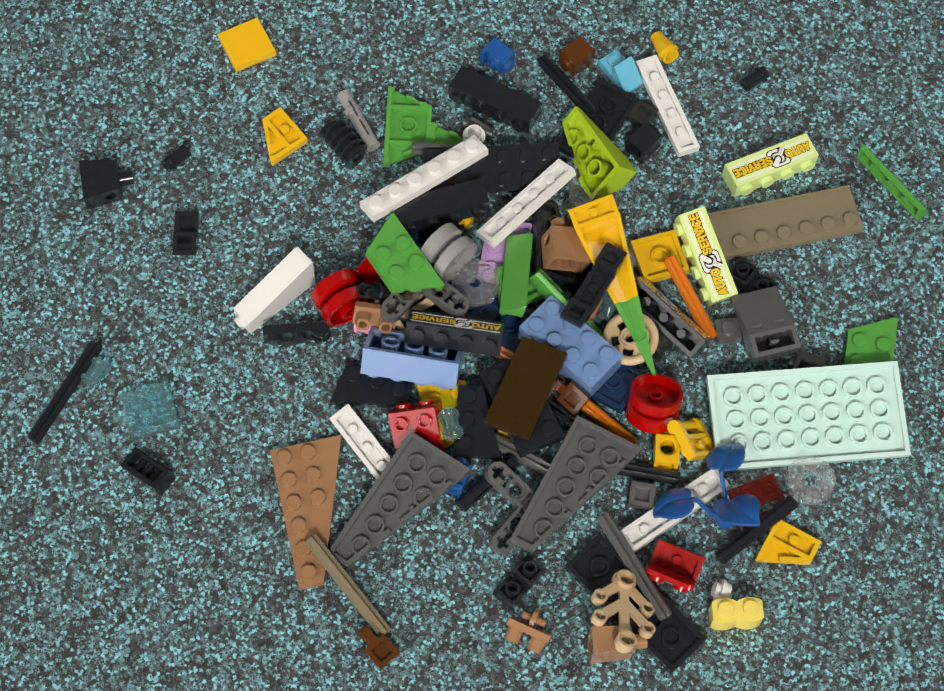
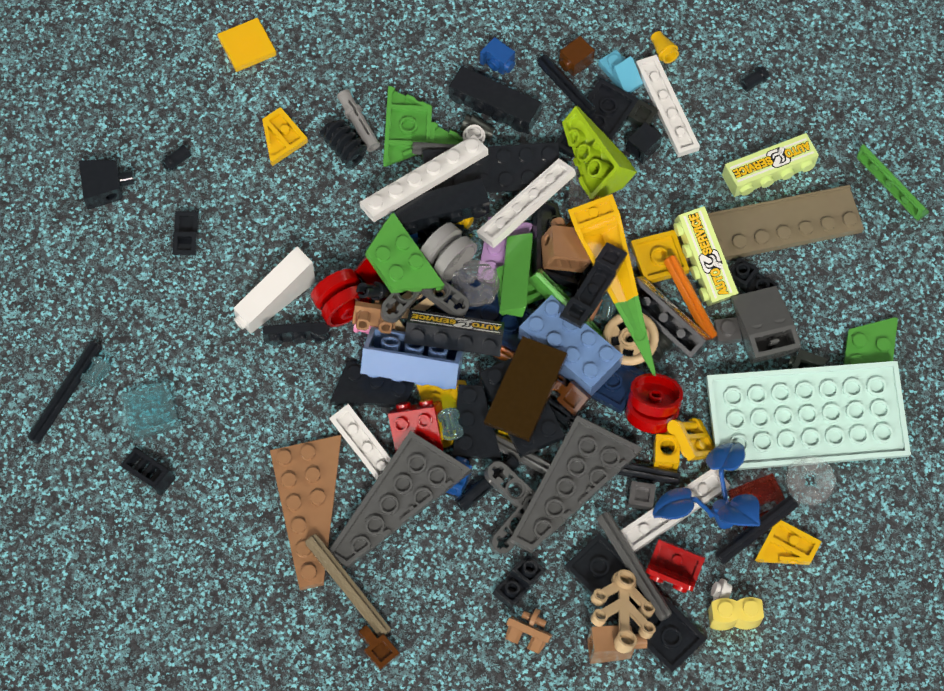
(607, 422): orange axle -> none

